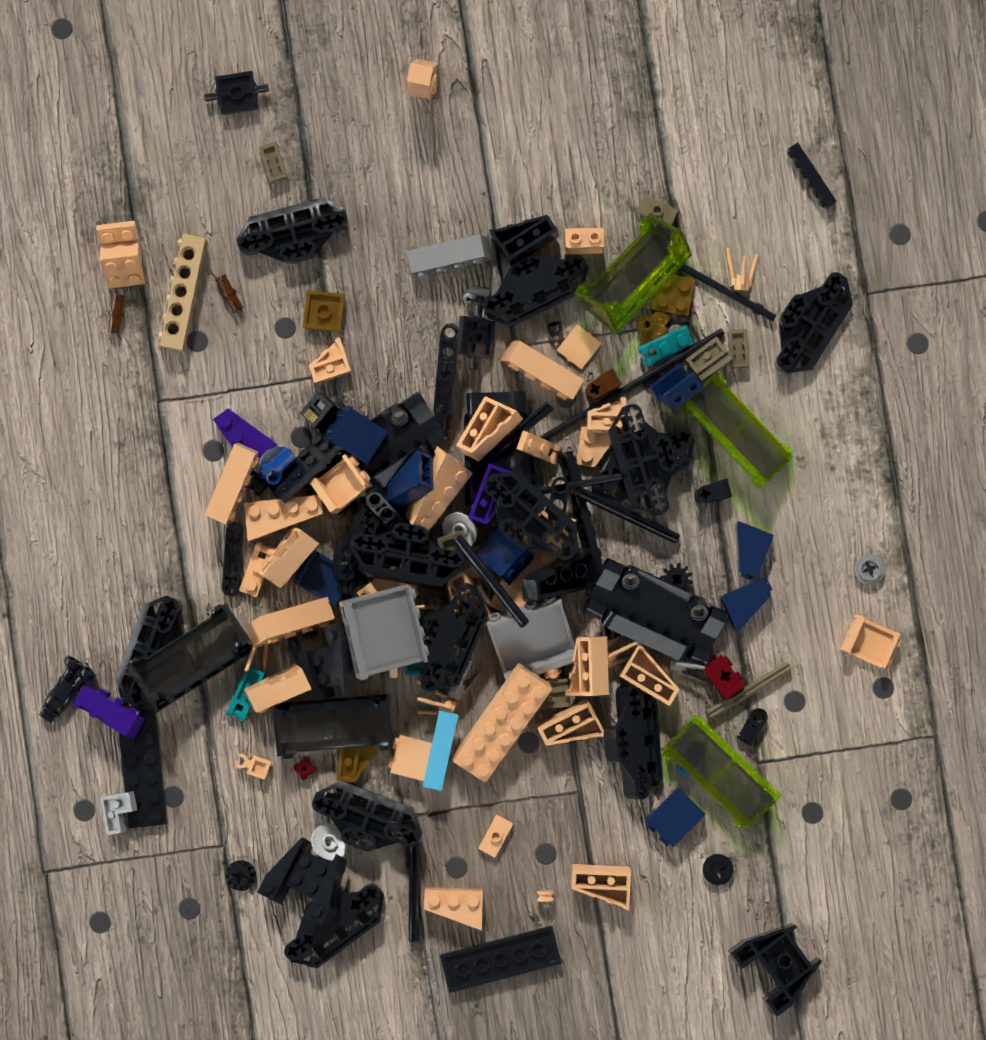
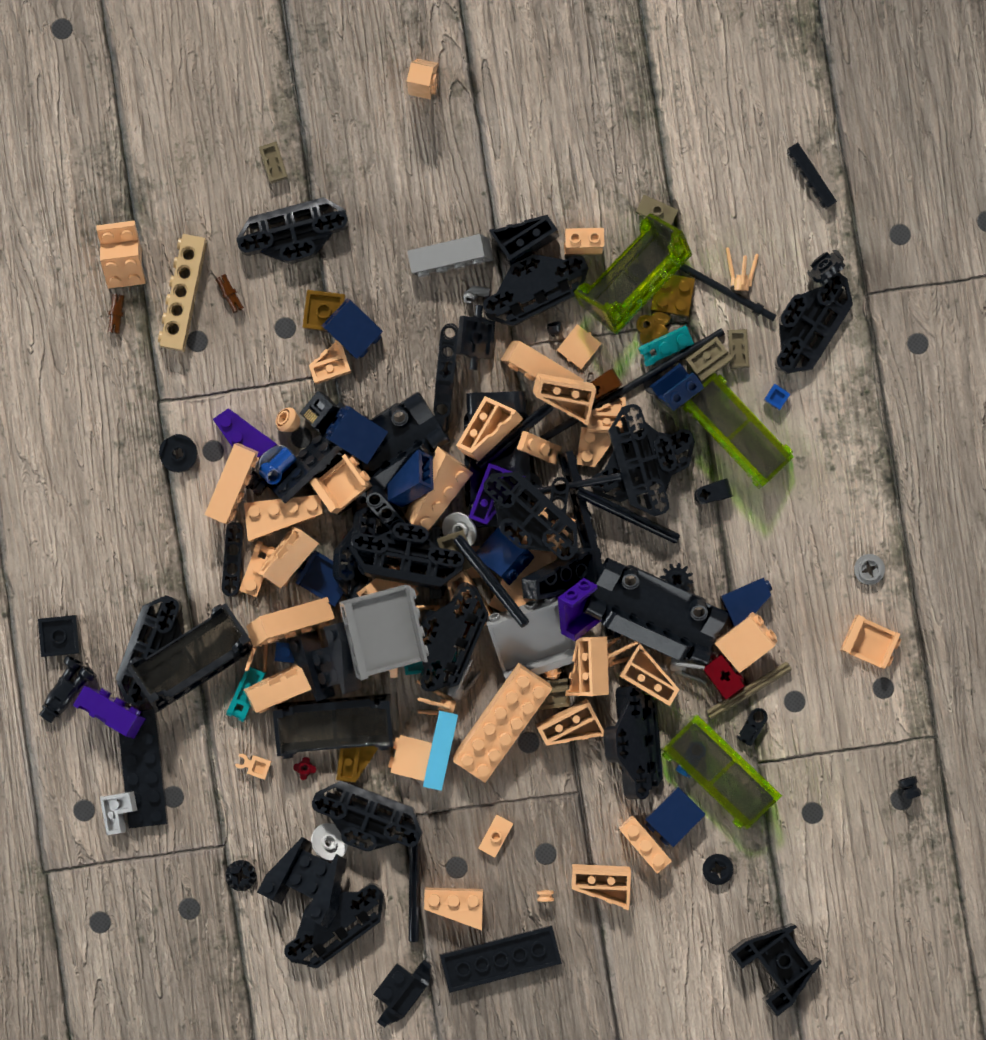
(59, 636): none -> black plate
(169, 459): none -> black plate
(236, 92): black plate -> none
(283, 653): none -> blue plate
(287, 420): none -> light nougat cone
(352, 329): none -> dark blue panel
(401, 991): none -> black plate
(566, 394): none -> light nougat wedge
(571, 605): none -> dark purple panel
(645, 844): none -> light nougat brick
(746, 642): none -> light nougat panel
(751, 549): dark blue slope -> none
(776, 397): none -> blue plate
(826, 266): none -> black plate
(910, 792): none -> black wheel

